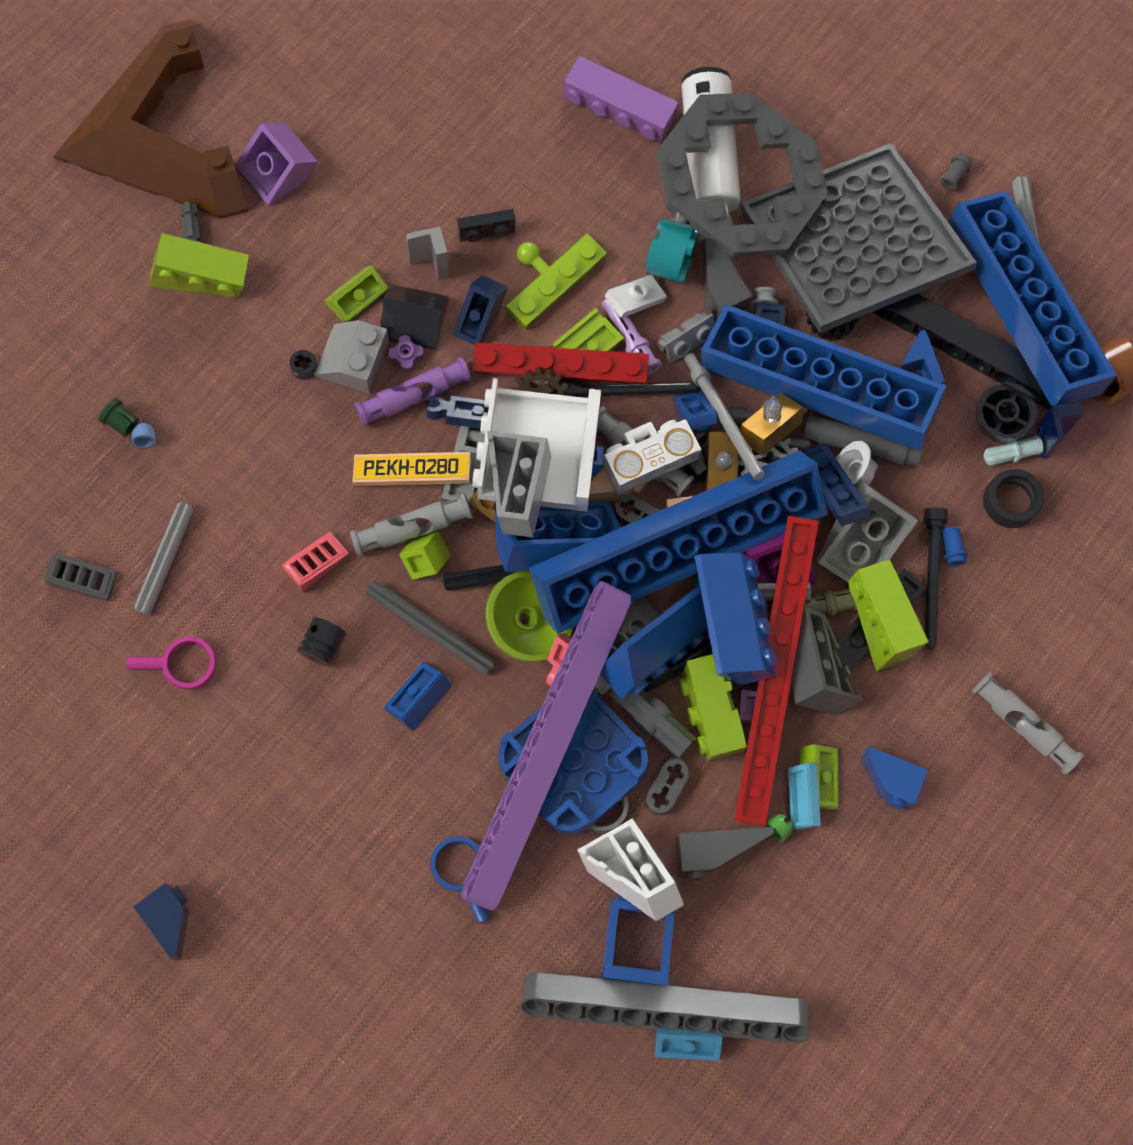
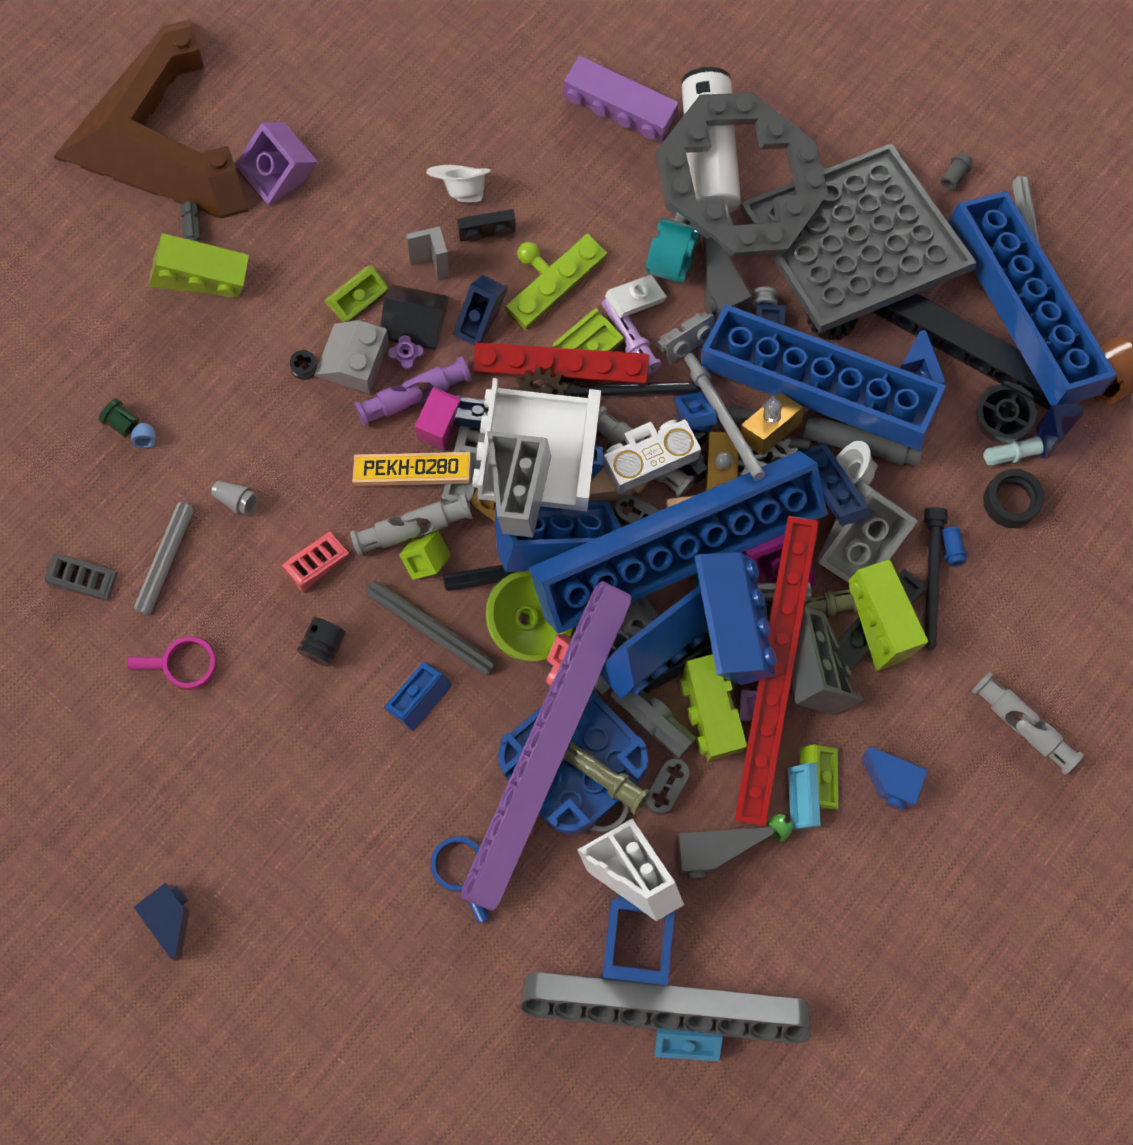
(236, 497): none -> light grey cone
(437, 418): none -> dark pink slope
(461, 182): none -> white piece
(617, 785): none -> olive pin

